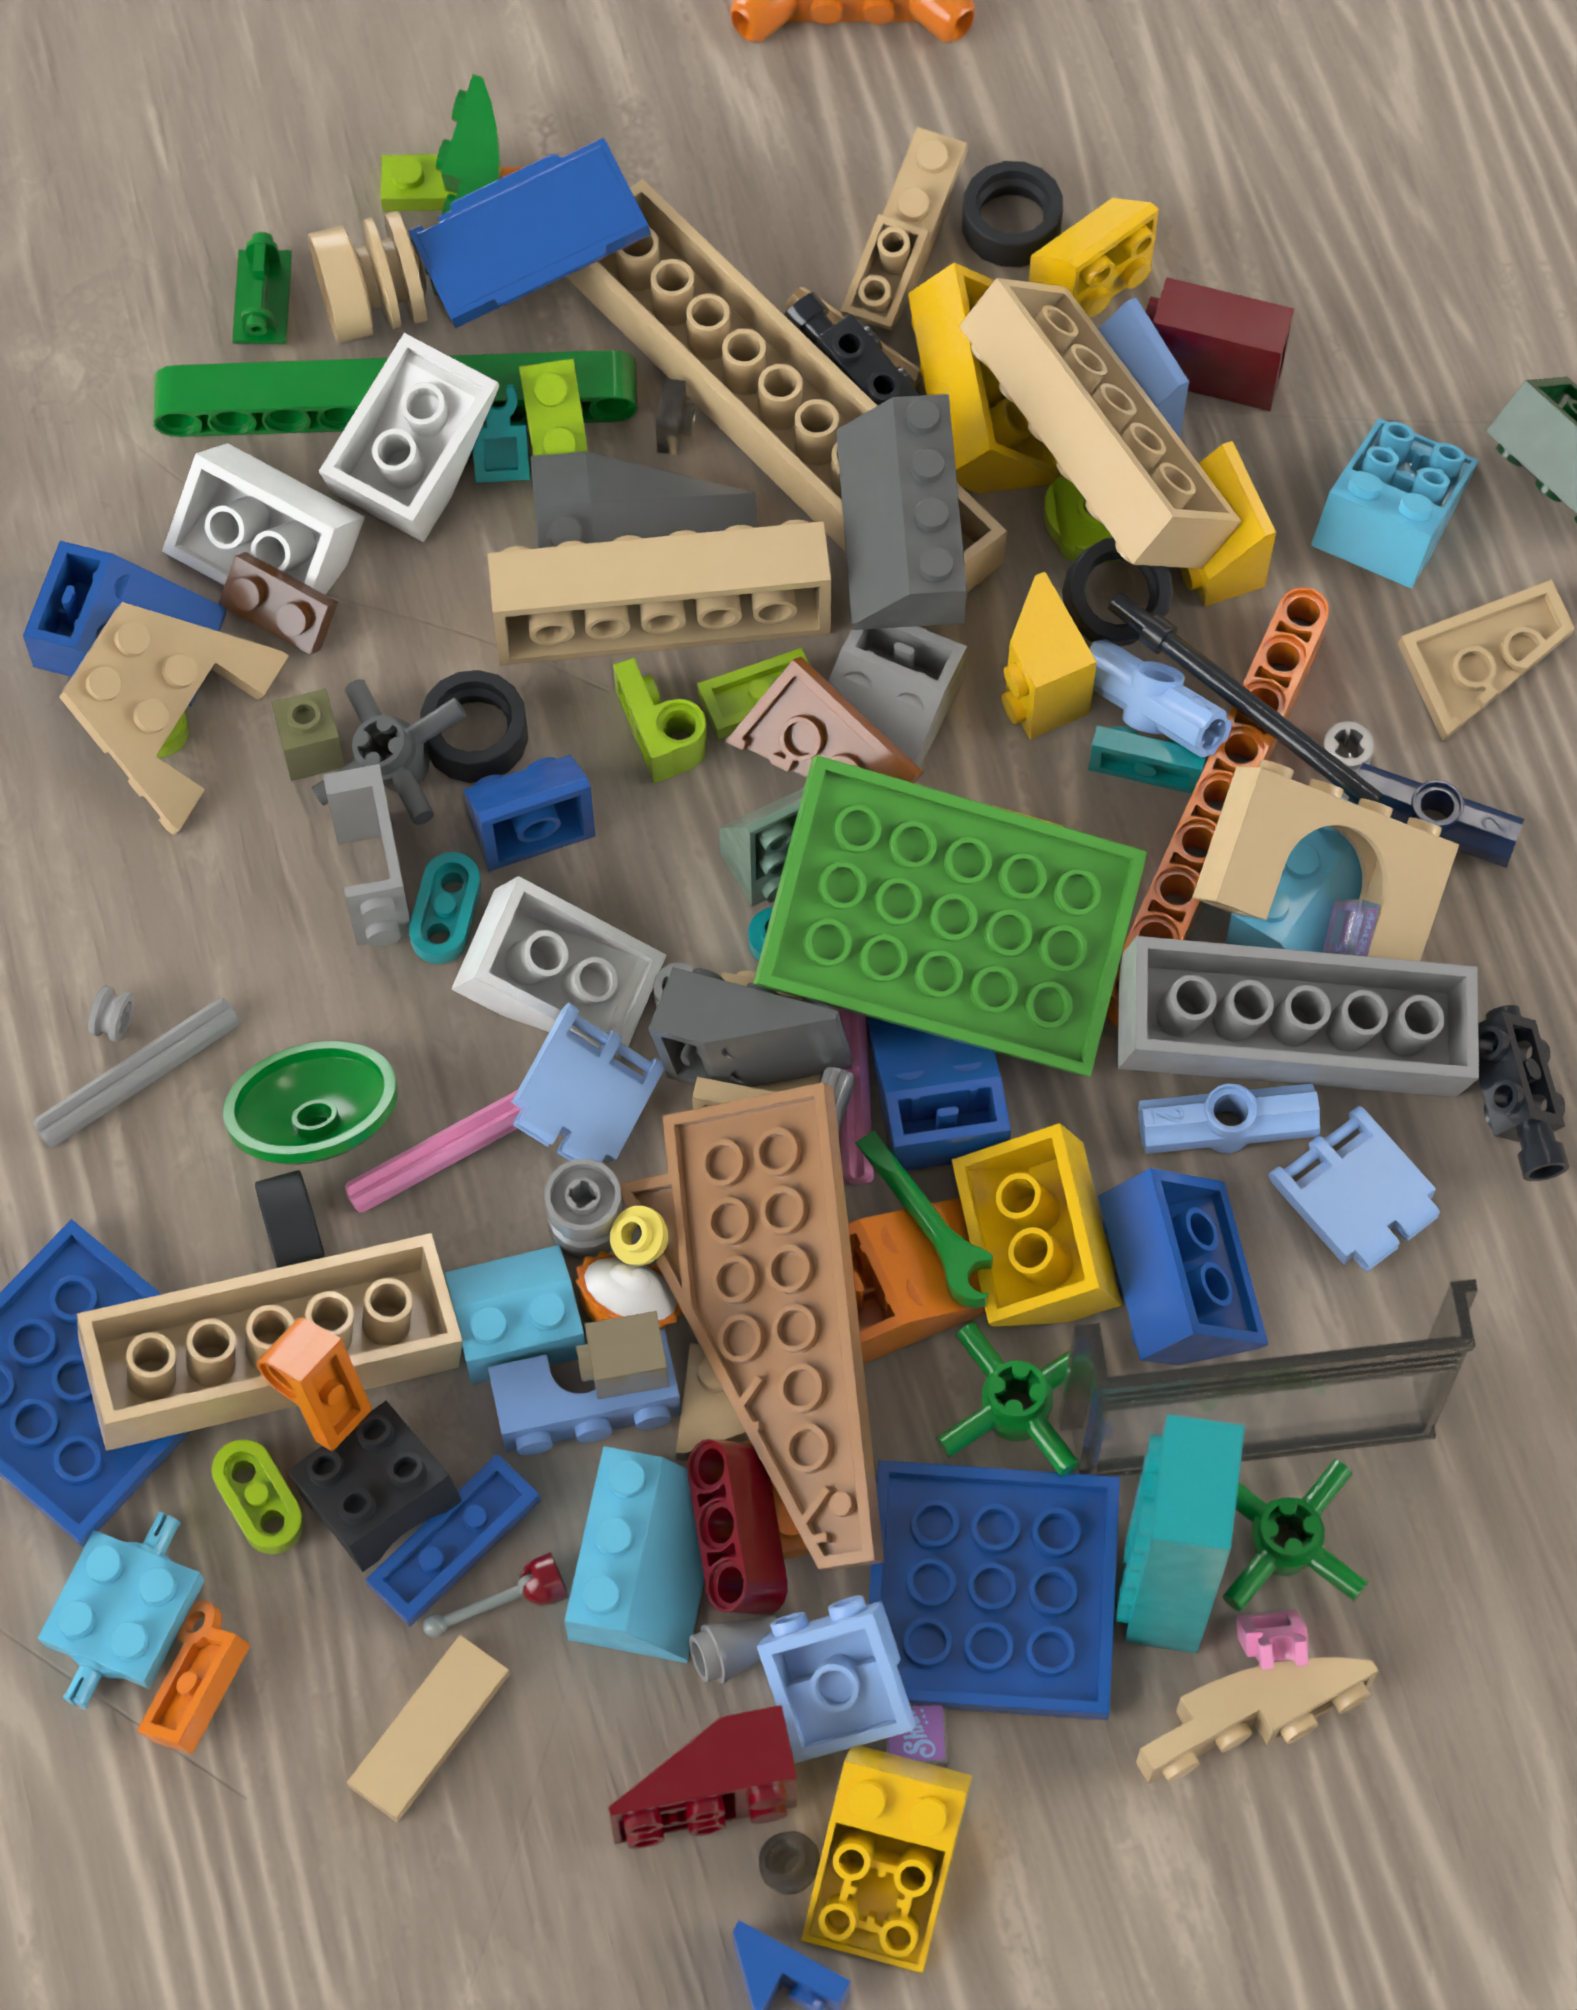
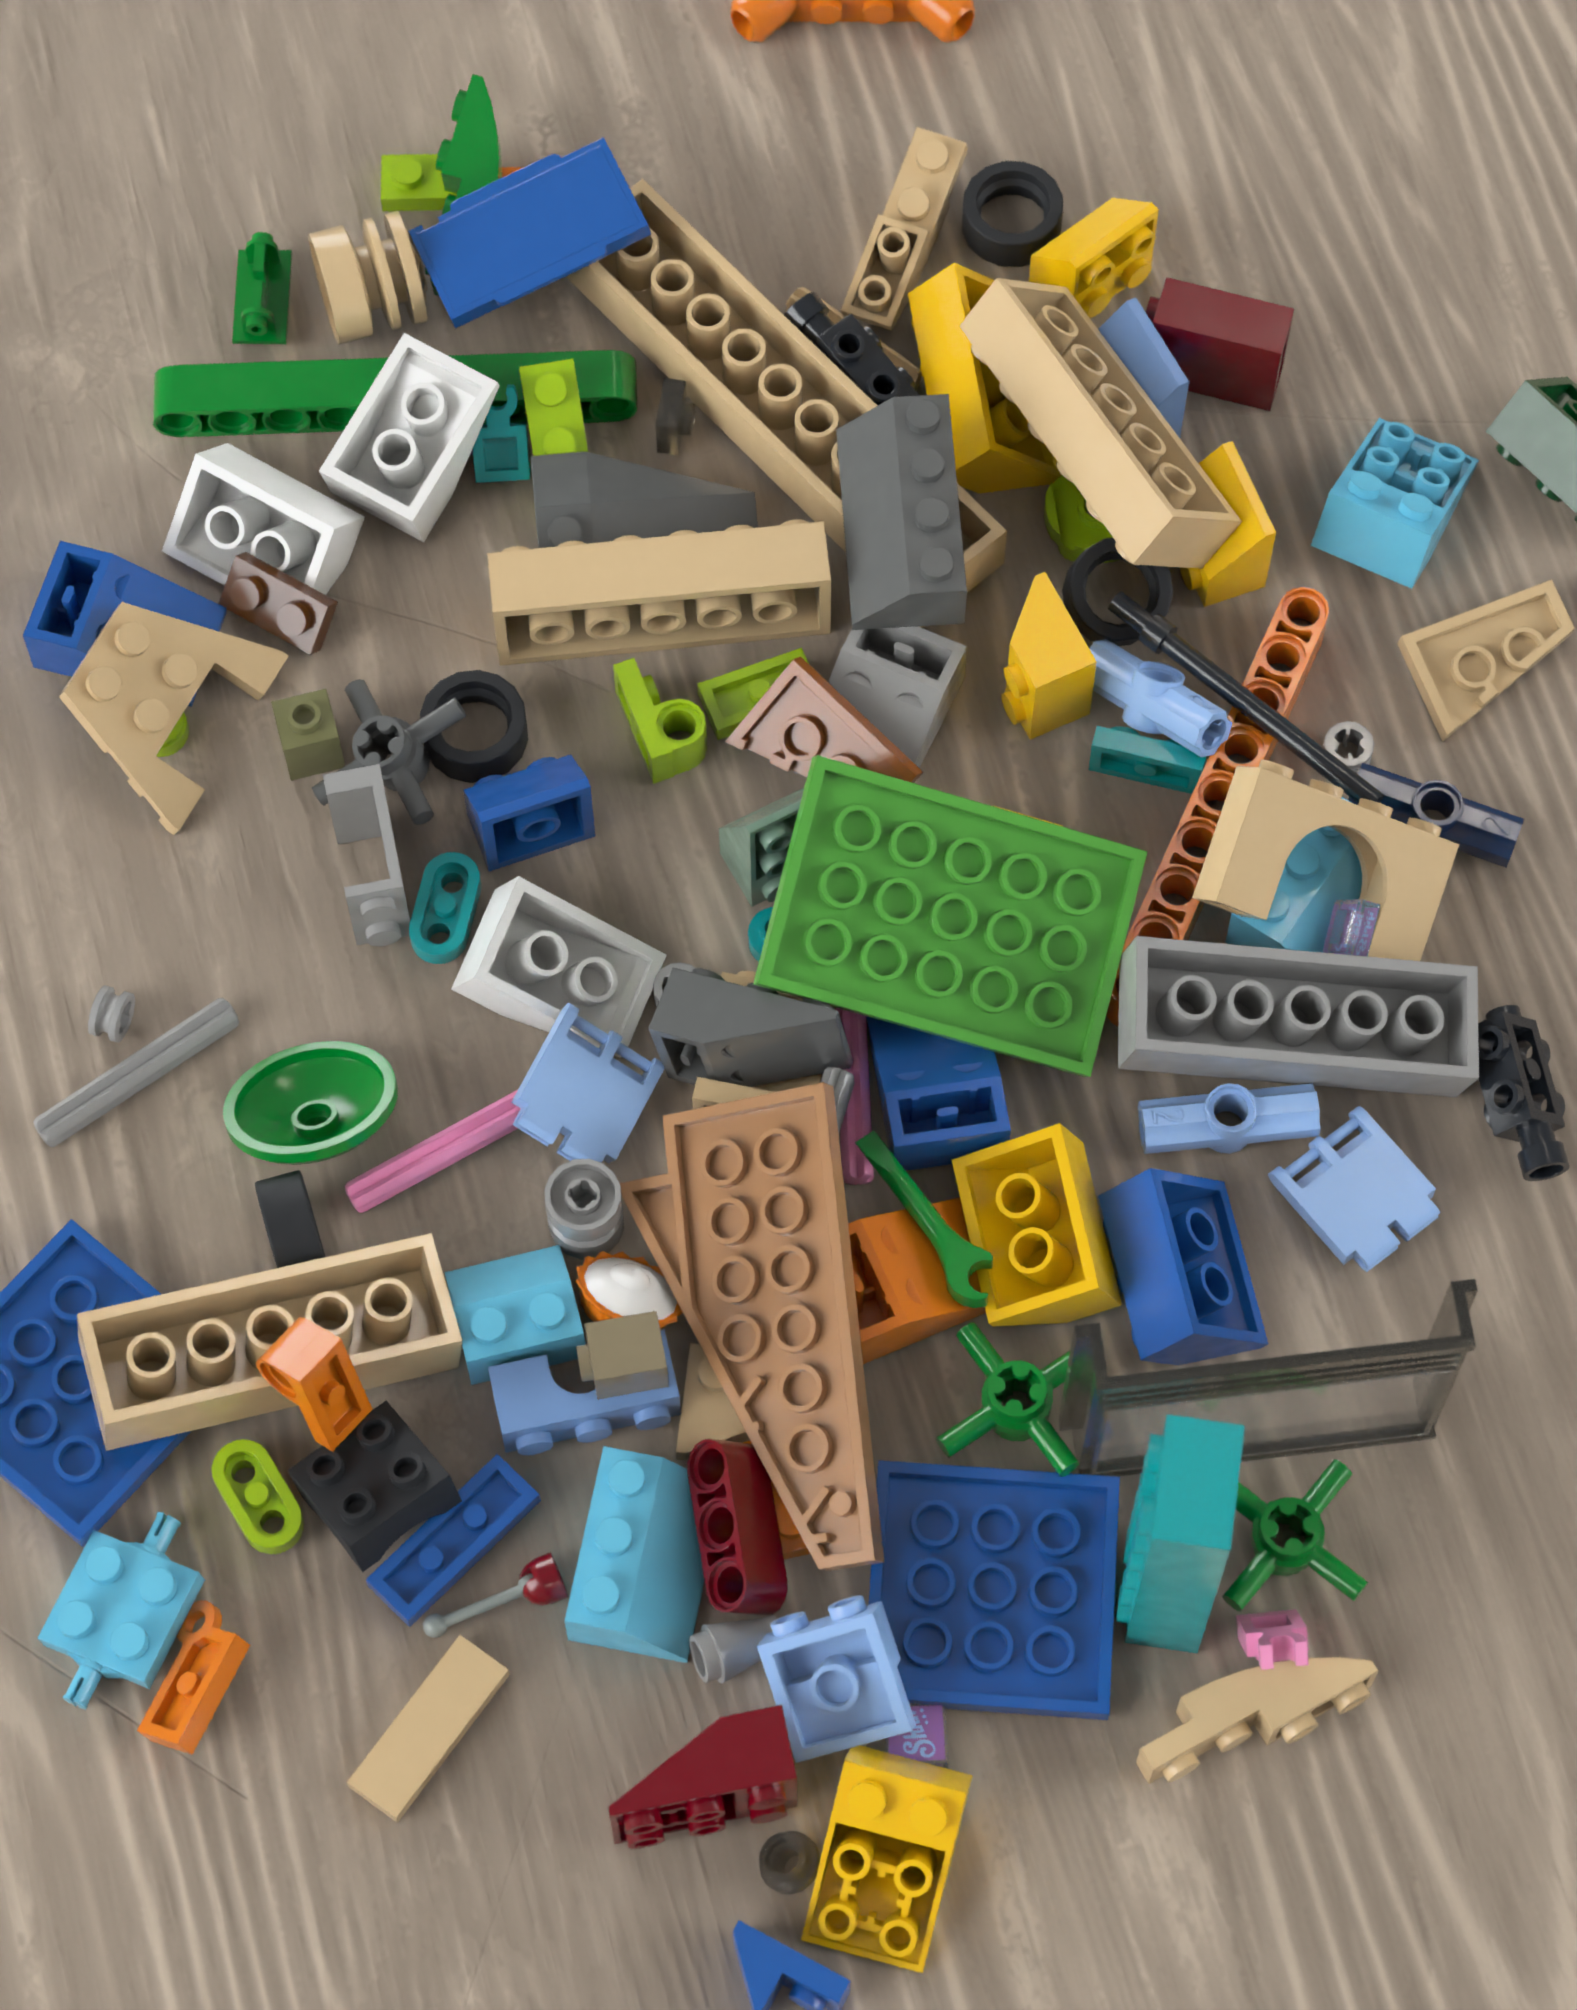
(653, 1237): light yellow plate -> none

